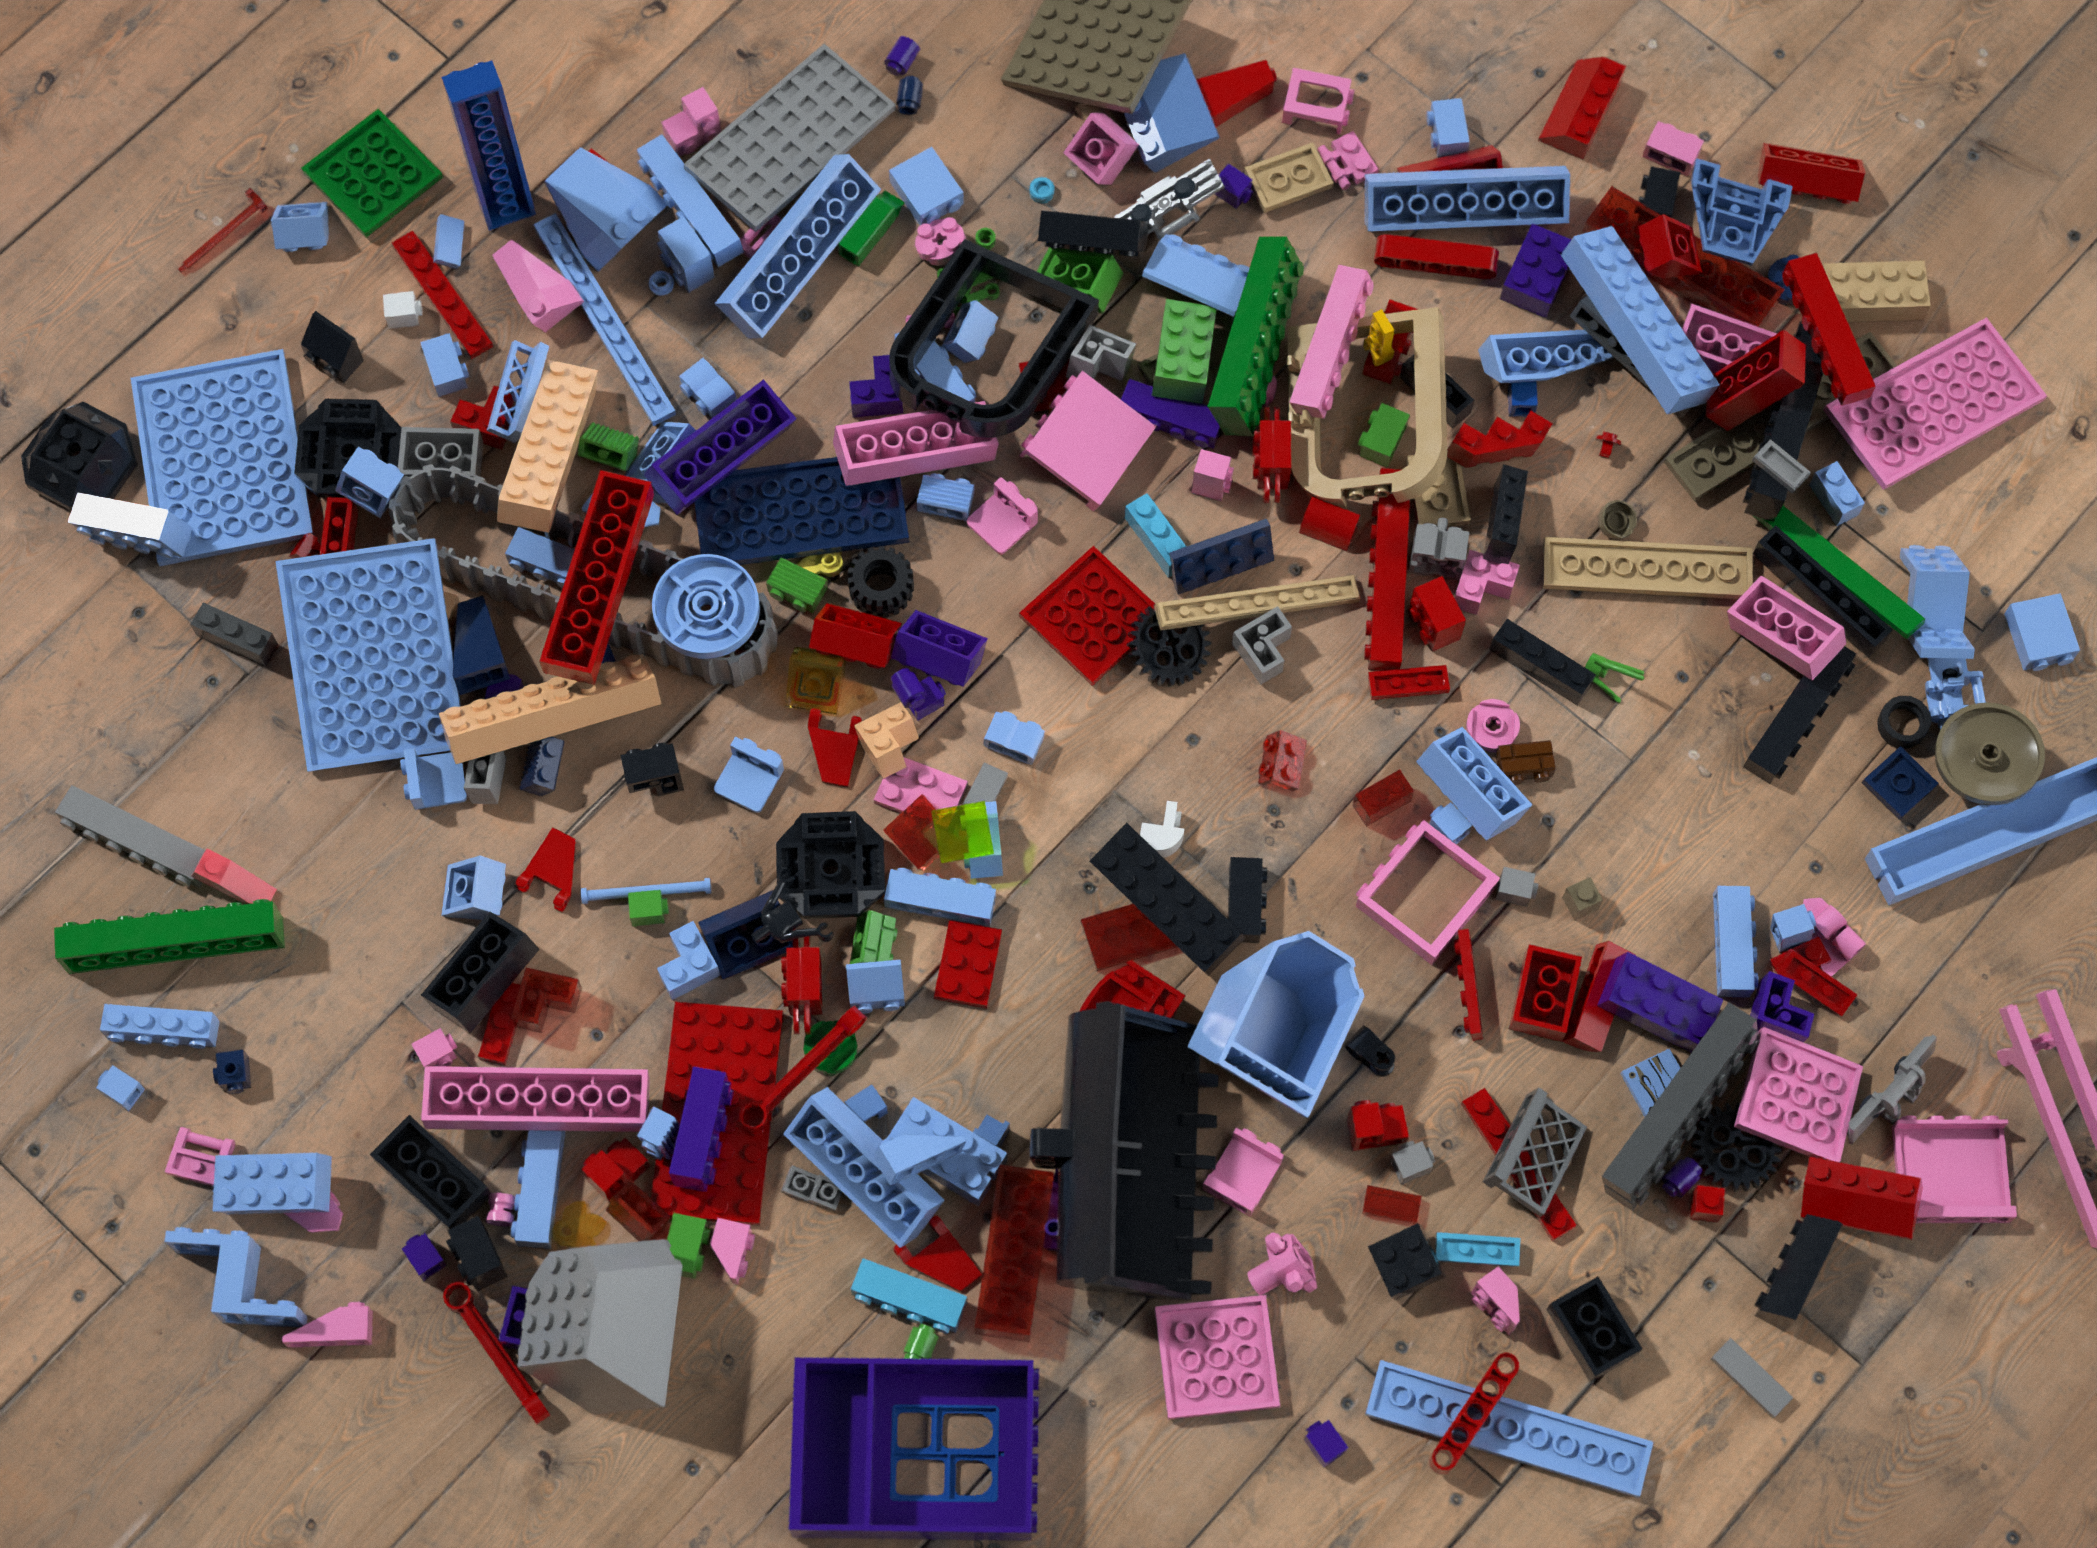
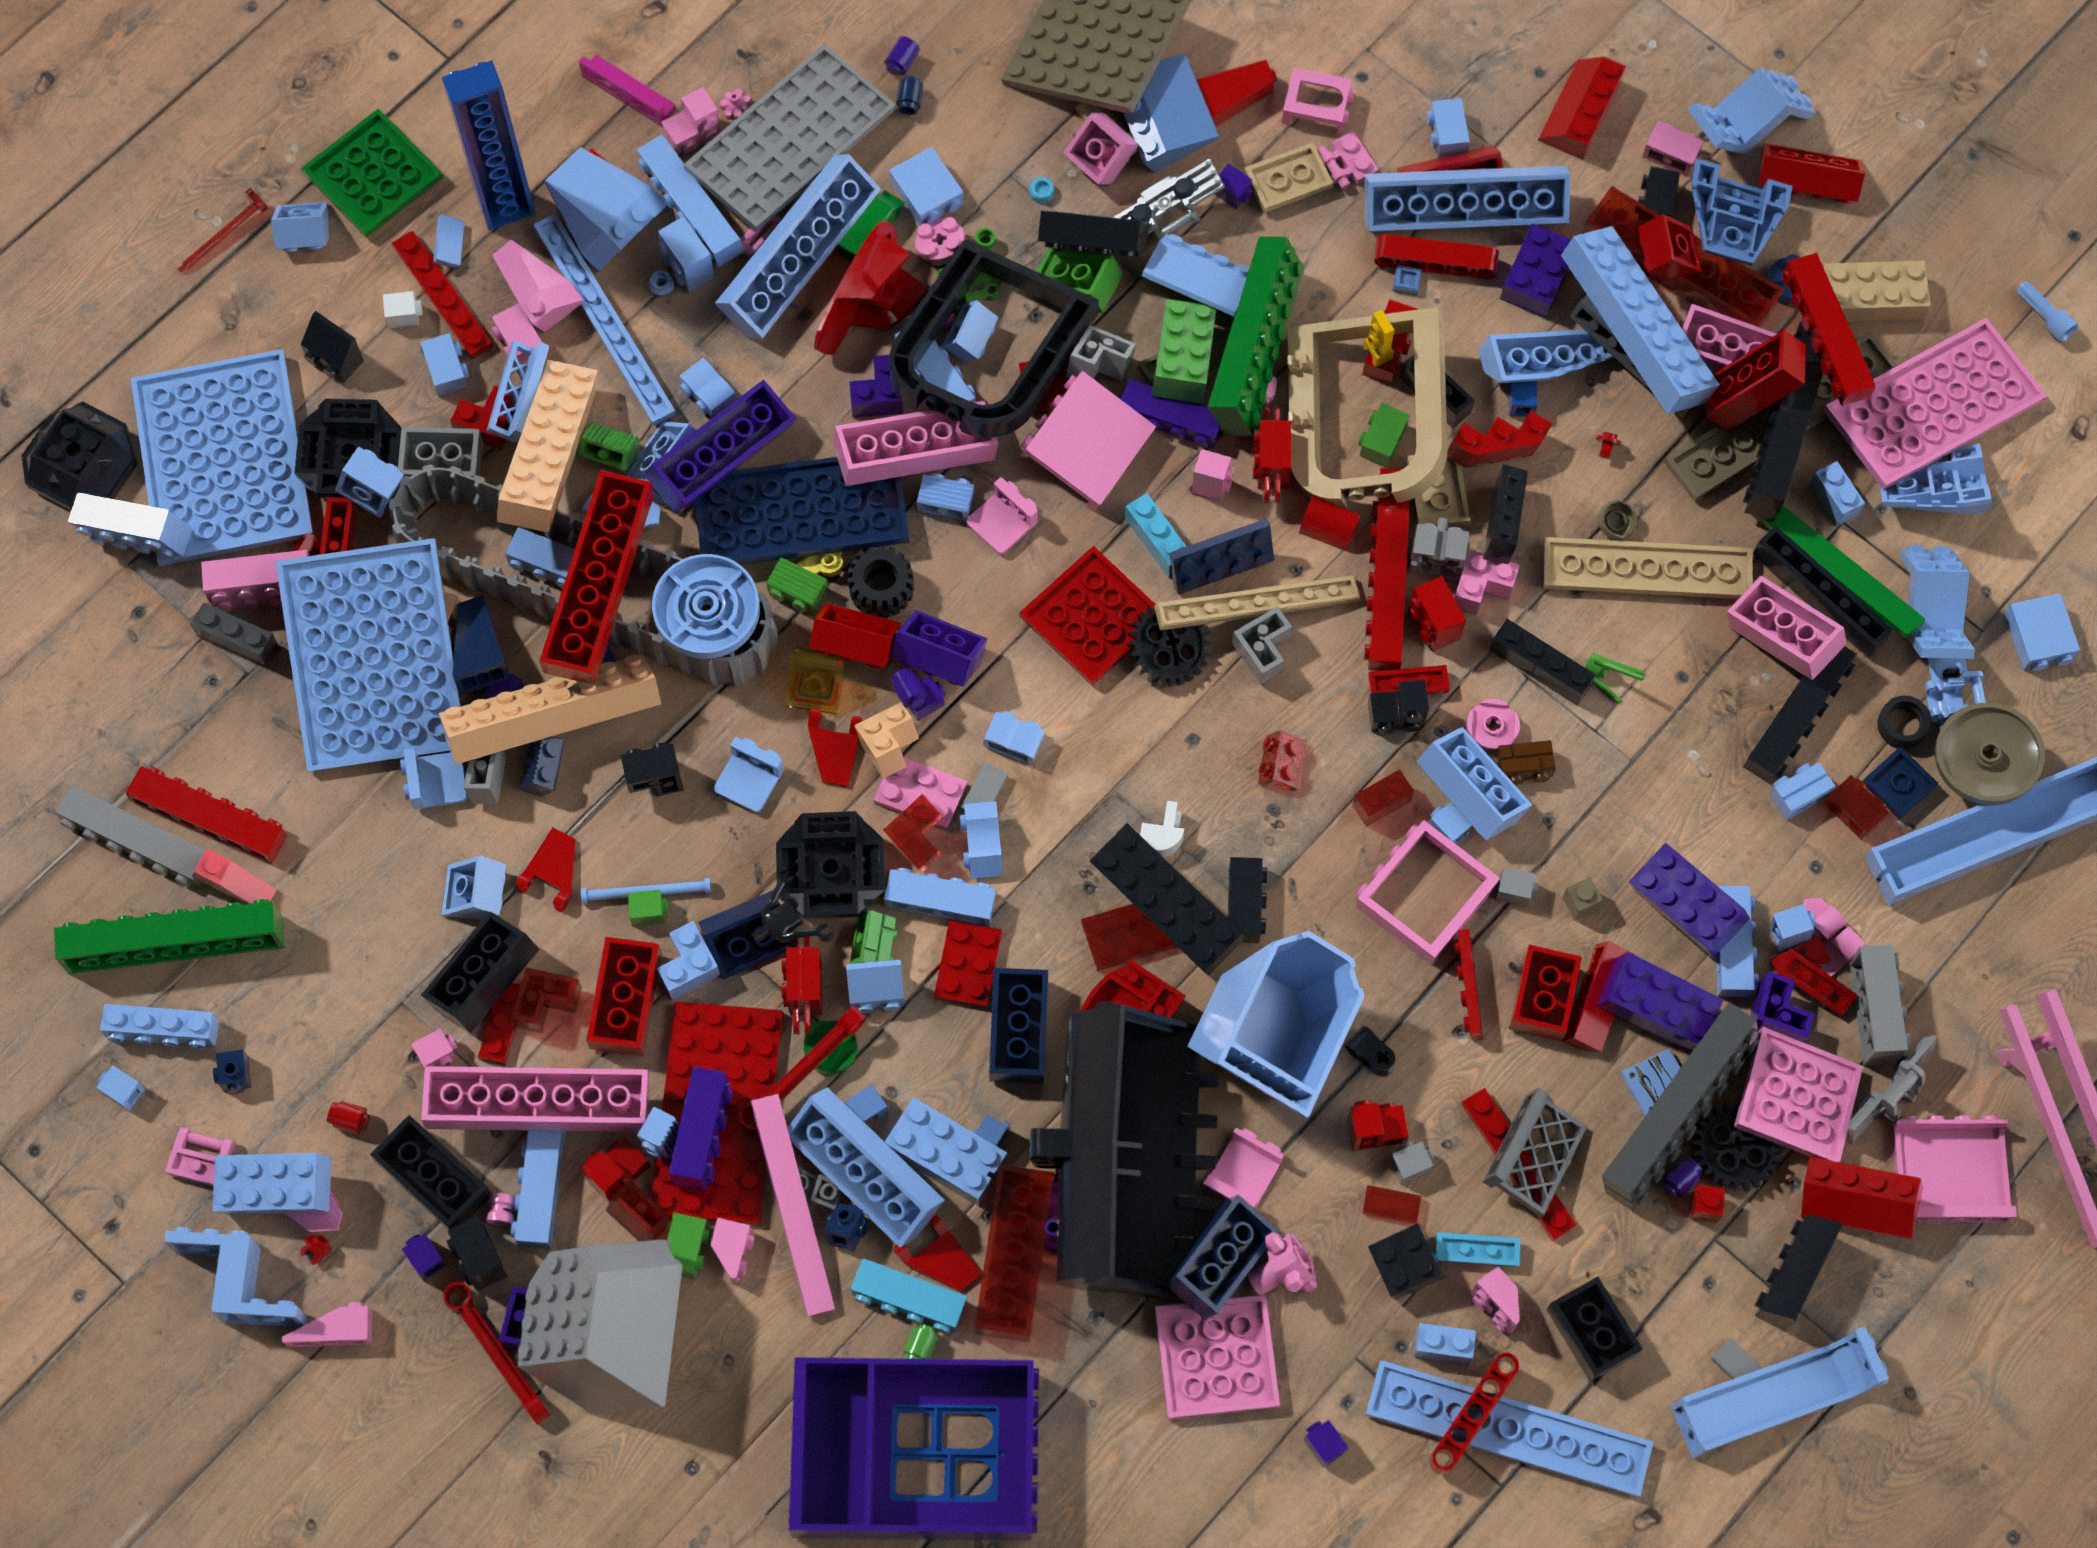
(207, 814): none -> red brick
(244, 580): none -> bright pink brick
(319, 1246): none -> red plate
(348, 1117): none -> red brick
(514, 325): none -> bright pink brick
(582, 1225): clear yellow plate -> none
(624, 996): none -> red brick
(626, 89): none -> dark pink fence
(735, 103): none -> bright pink plant
(792, 1205): none -> bright pink tile
(846, 1226): none -> dark blue brick
(871, 292): none -> red piece
(915, 1153): light blue slope -> none
(962, 832): clear neon green plate -> none
(1018, 1025): none -> dark blue brick
(1220, 1257): none -> dark blue brick
(1332, 341): bright pink brick -> none
(1399, 709): none -> black brick
(1407, 280): none -> medium blue tile
(1444, 1343): none -> light blue brick
(1689, 900): none -> dark purple brick
(1752, 110): none -> light blue bracket
(1779, 1393): none -> light blue panel
(1781, 466): light grey tile -> none
(1802, 790): none -> light blue brick
(1857, 807): none -> clear red brick
(1879, 1005): none -> light grey brick
(1947, 485): none -> light blue wedge
(2057, 322): none -> light blue piece

